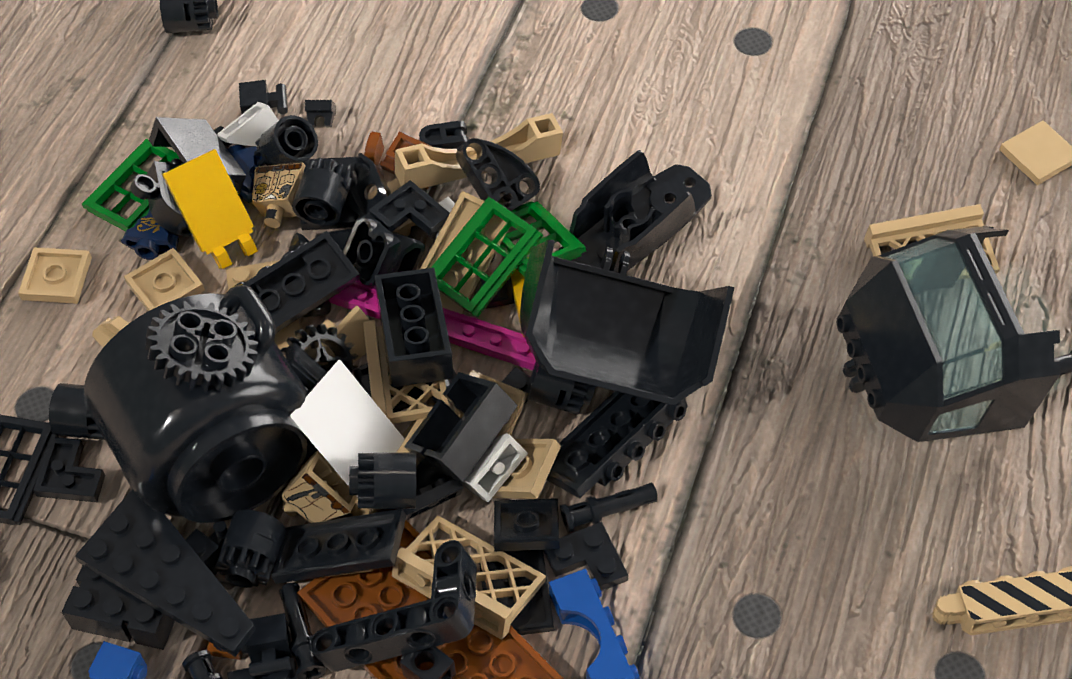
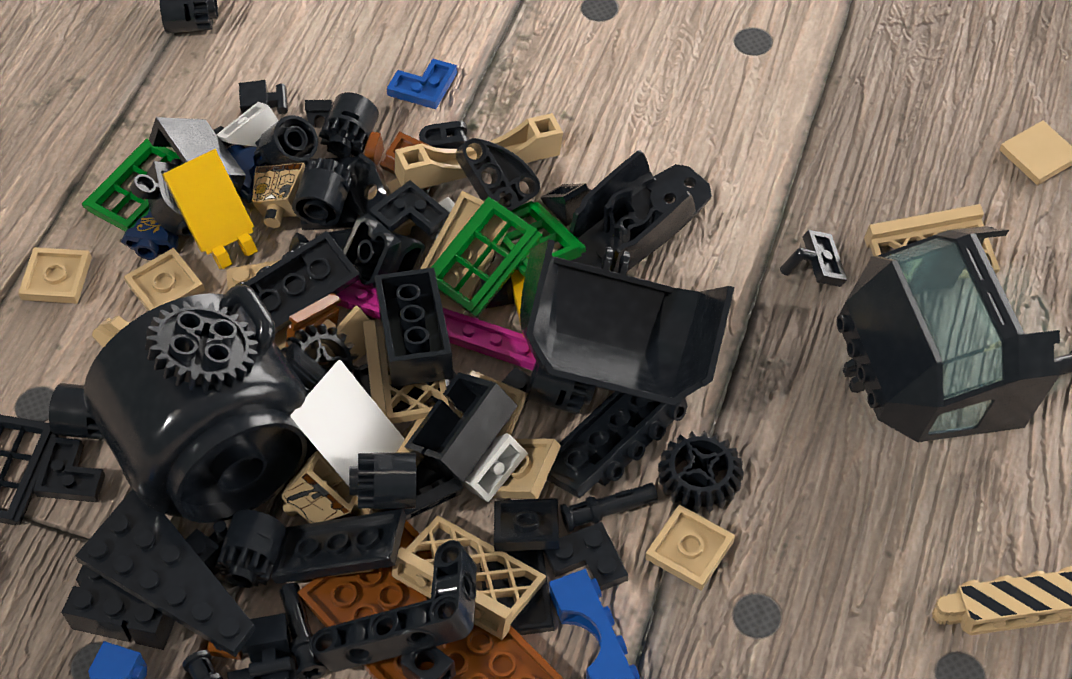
(315, 314): none -> dark orange plate
(348, 125): none -> black gear
(426, 89): none -> blue plate
(565, 200): none -> black slope
(690, 547): none -> tan plate
(697, 481): none -> black gear
(823, 257): none -> black plate

